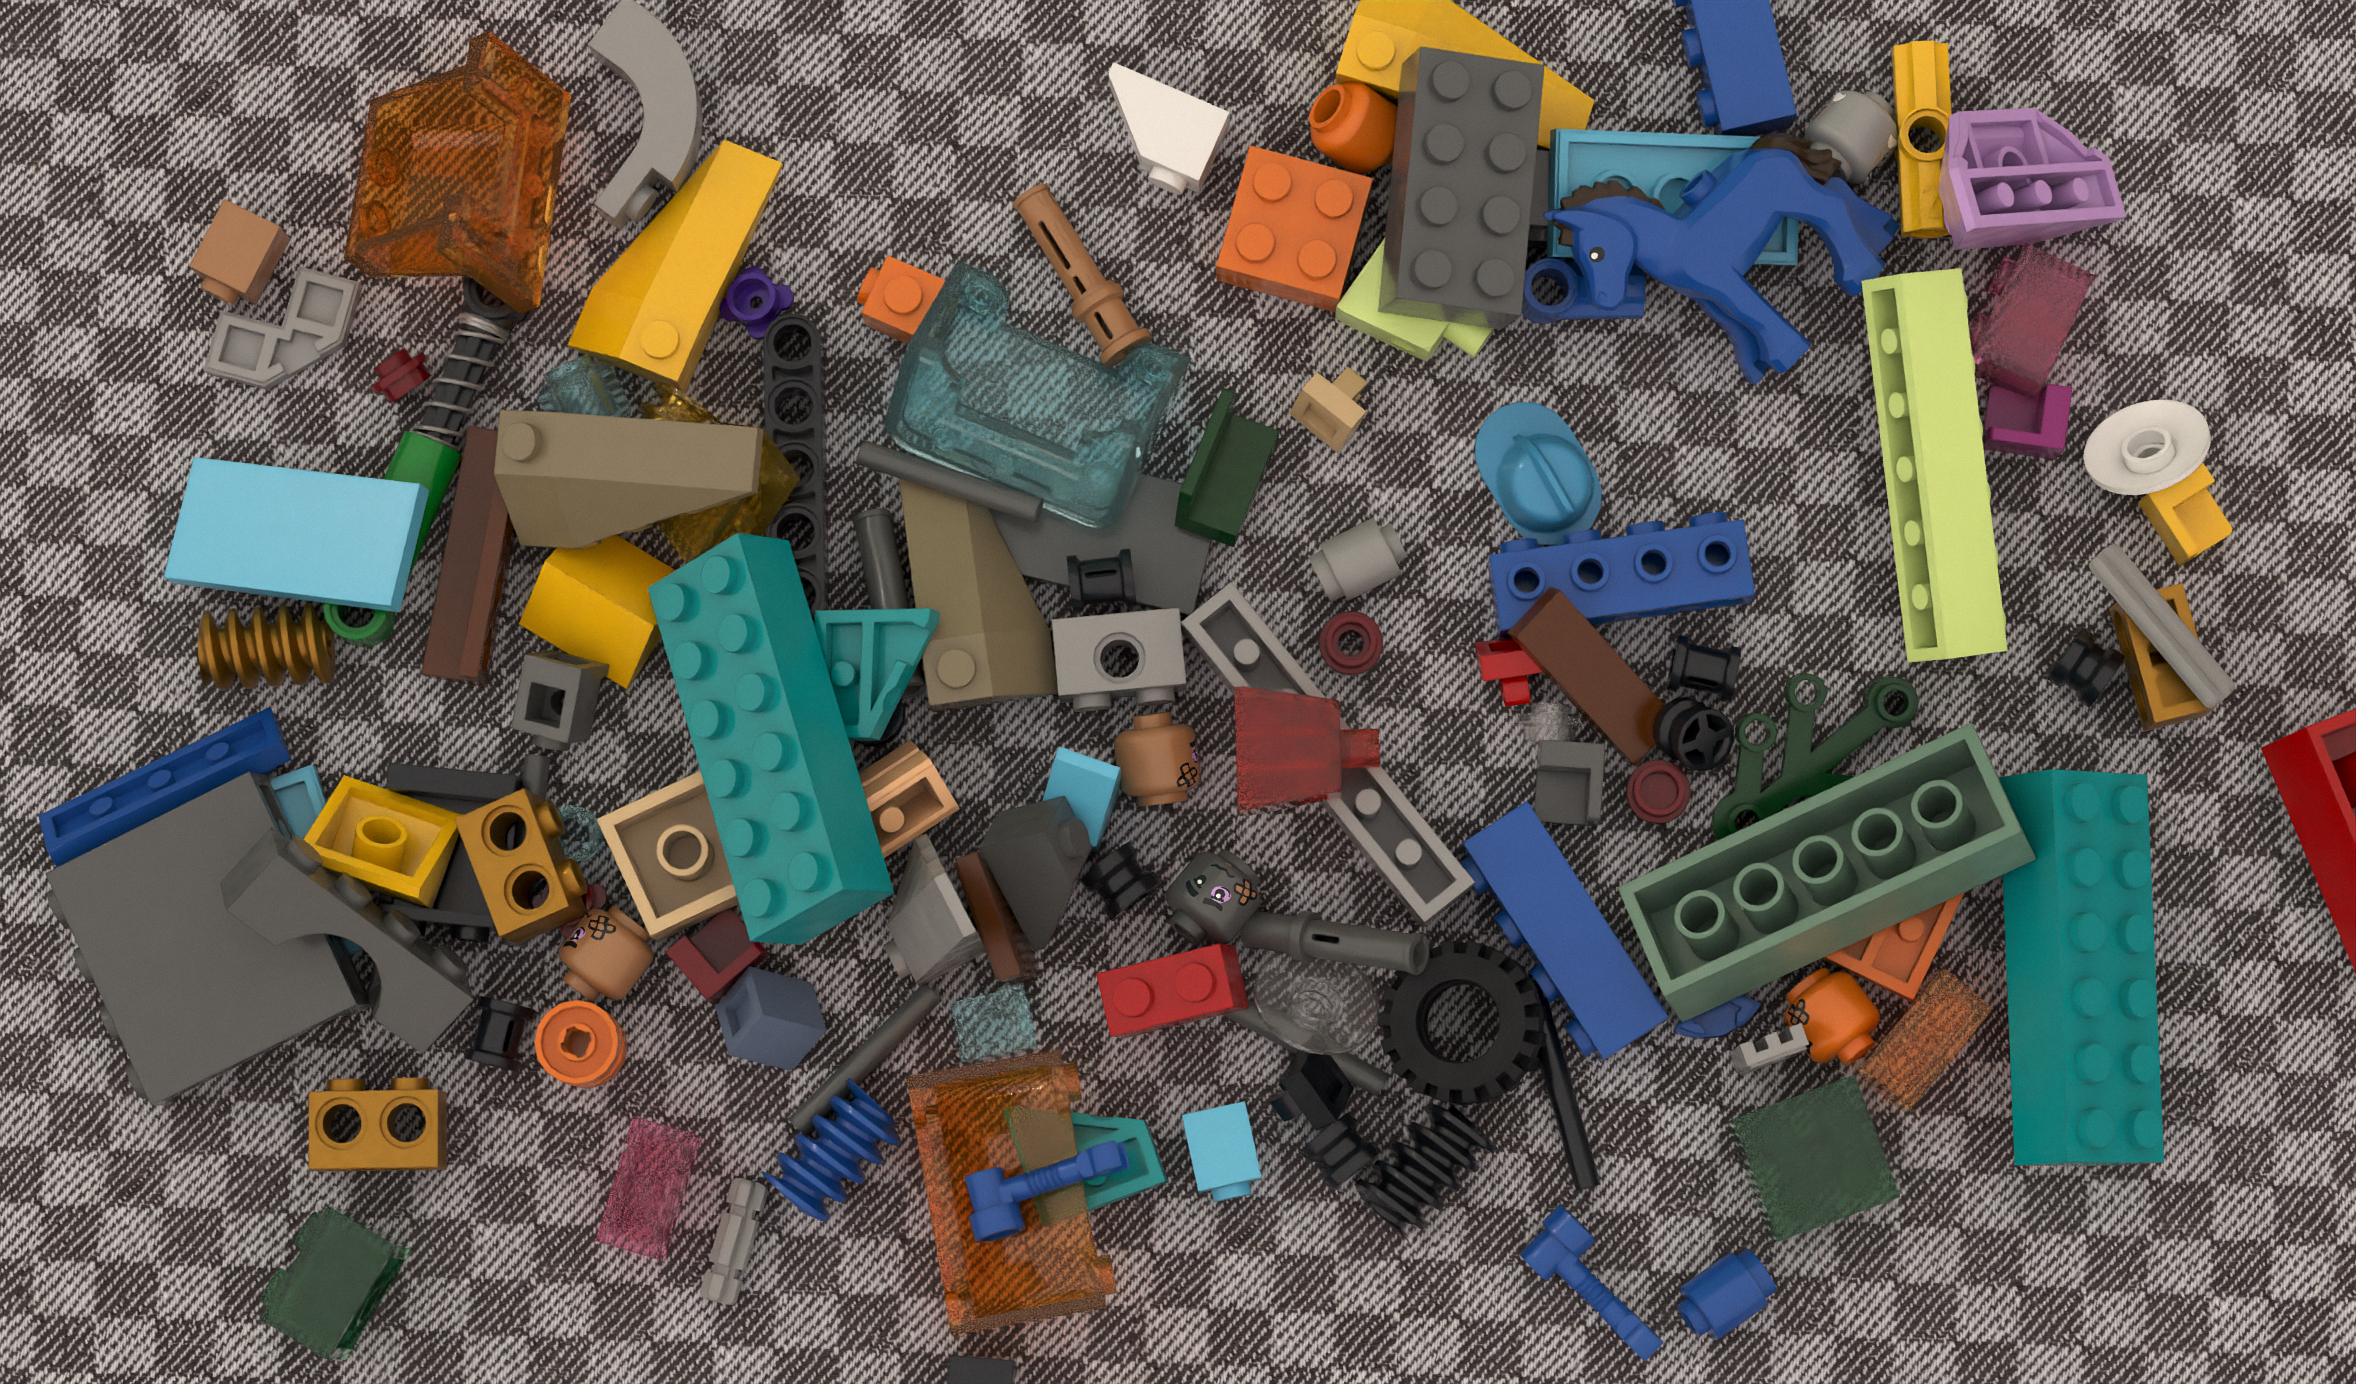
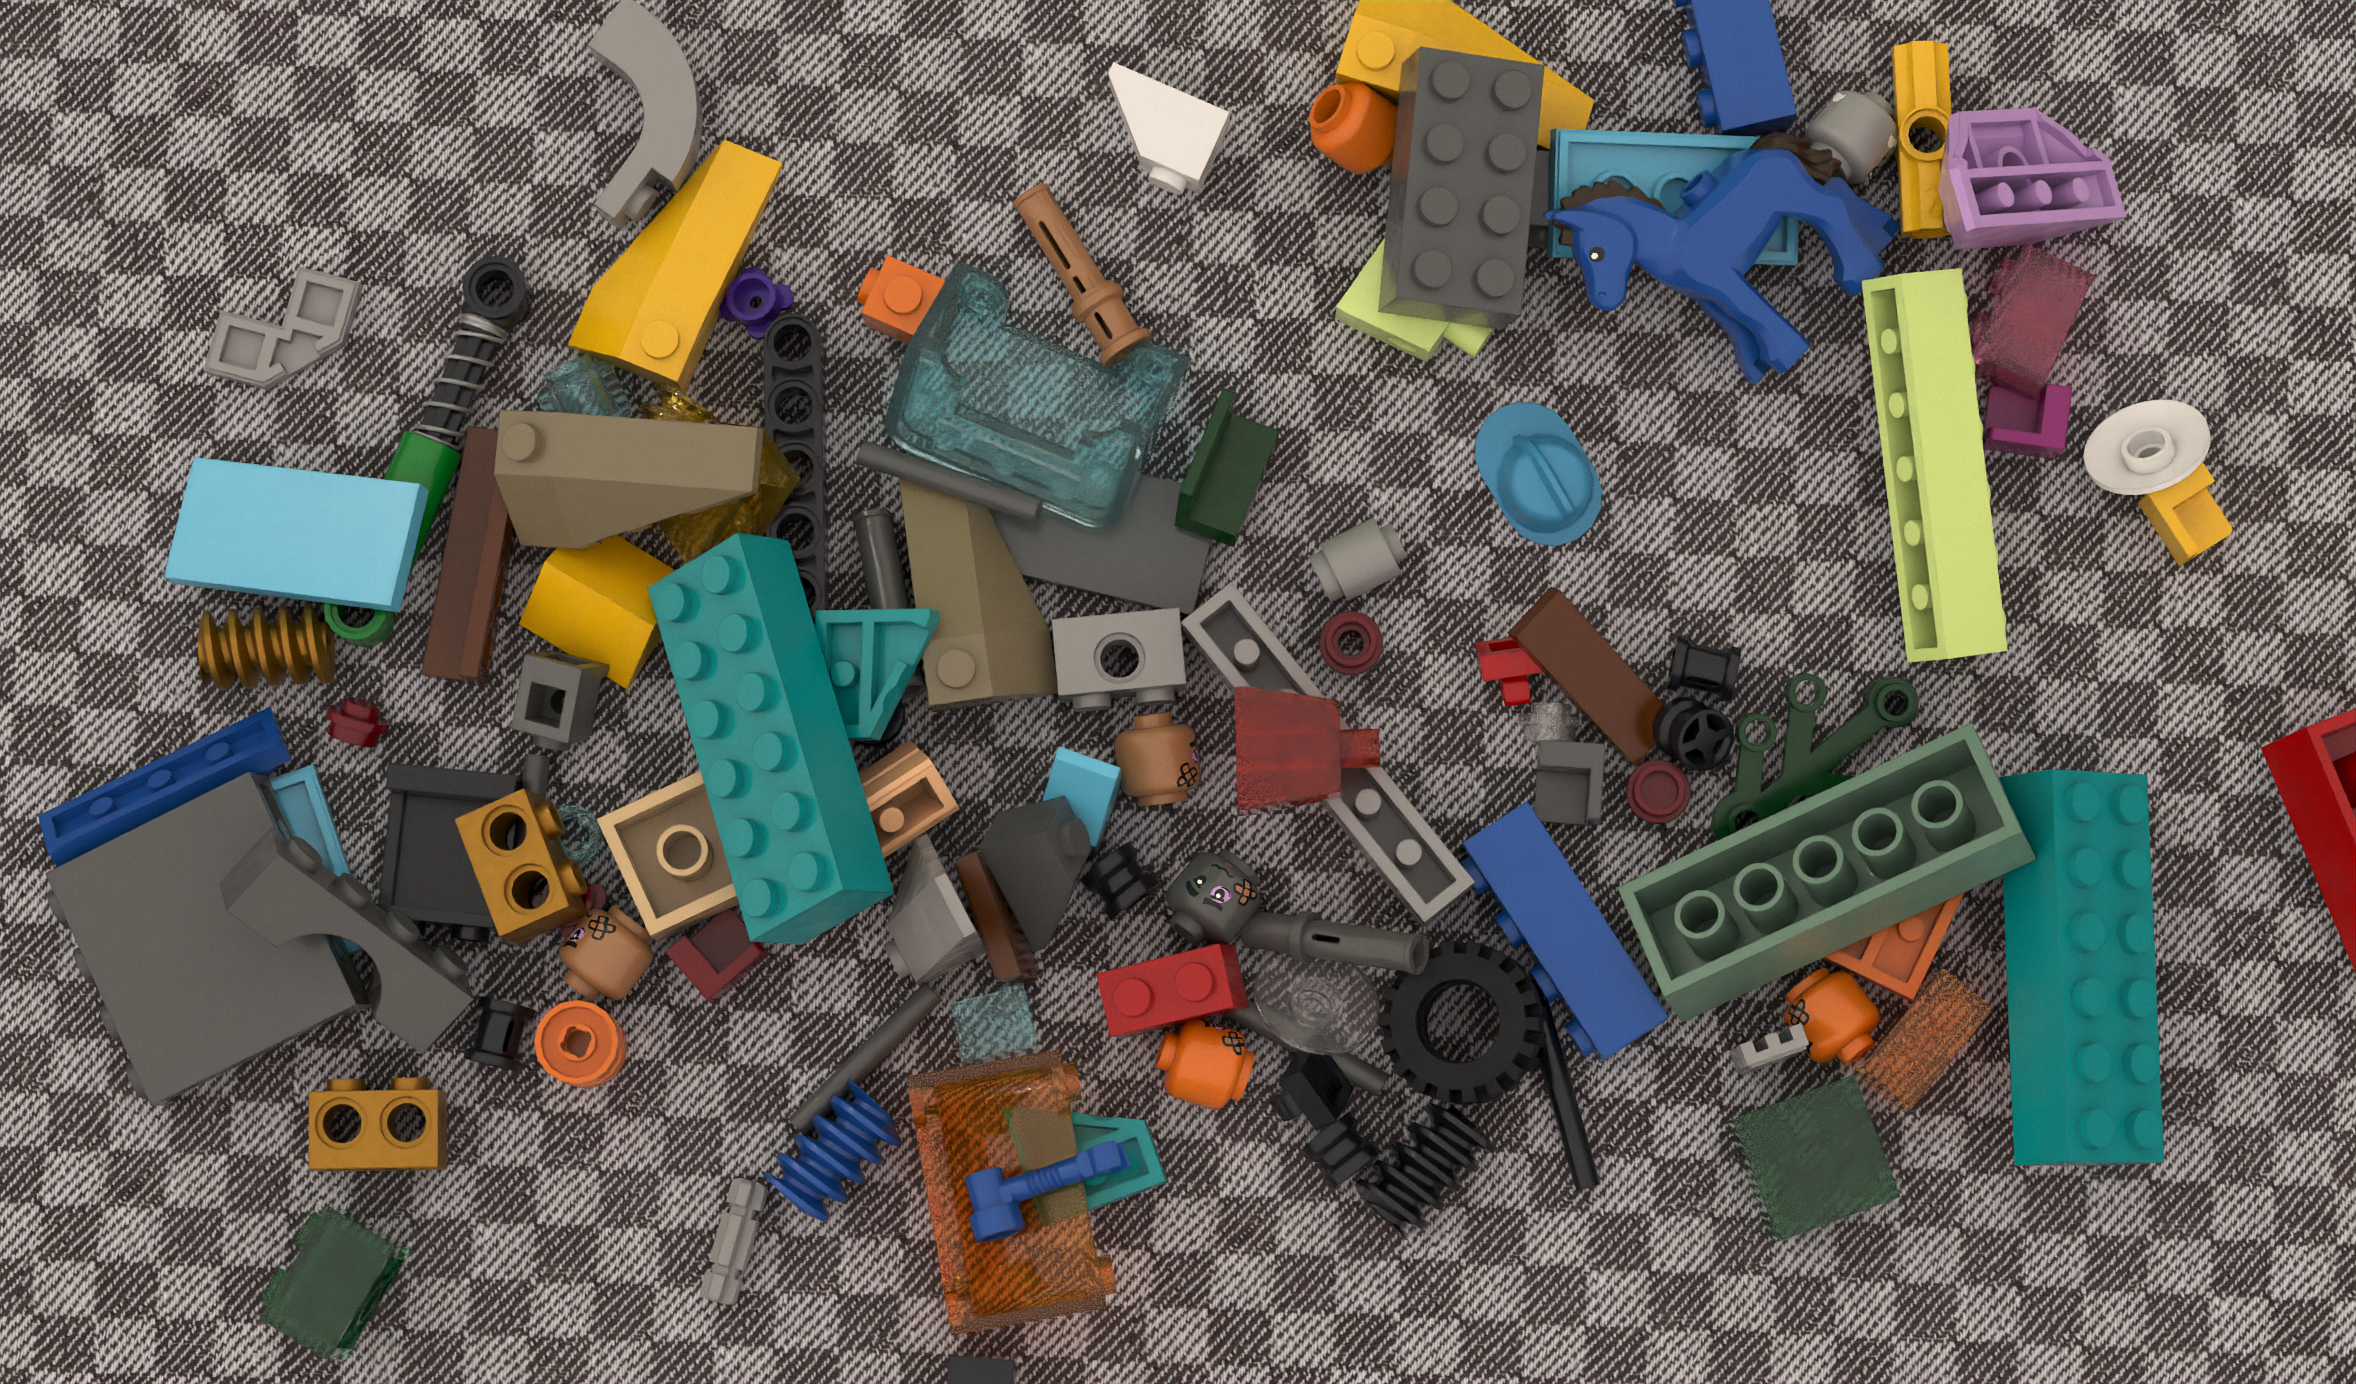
(238, 254): medium nougat brick -> none
(357, 722): none -> dark red plate
(385, 840): yellow slope -> none
(400, 374): dark red plate -> none
(463, 176): clear orange windscreen -> none
(648, 1188): clear pink brick -> none
(770, 1018): sand blue panel -> none
(1101, 580): black bush -> none
(1205, 1063): none -> orange head
(1222, 1151): medium azure brick -> none
(1294, 229): orange brick -> none
(1331, 408): tan tile -> none
(1558, 1251): blue brick -> none
(1575, 301): blue piece -> none
(1628, 575): blue brick -> none
(1719, 1020): blue tile -> none
(1725, 1294): blue brick -> none
(2086, 667): black wheel -> none
(2156, 687): pearl gold brick -> none
(2161, 626): light grey axle -> none

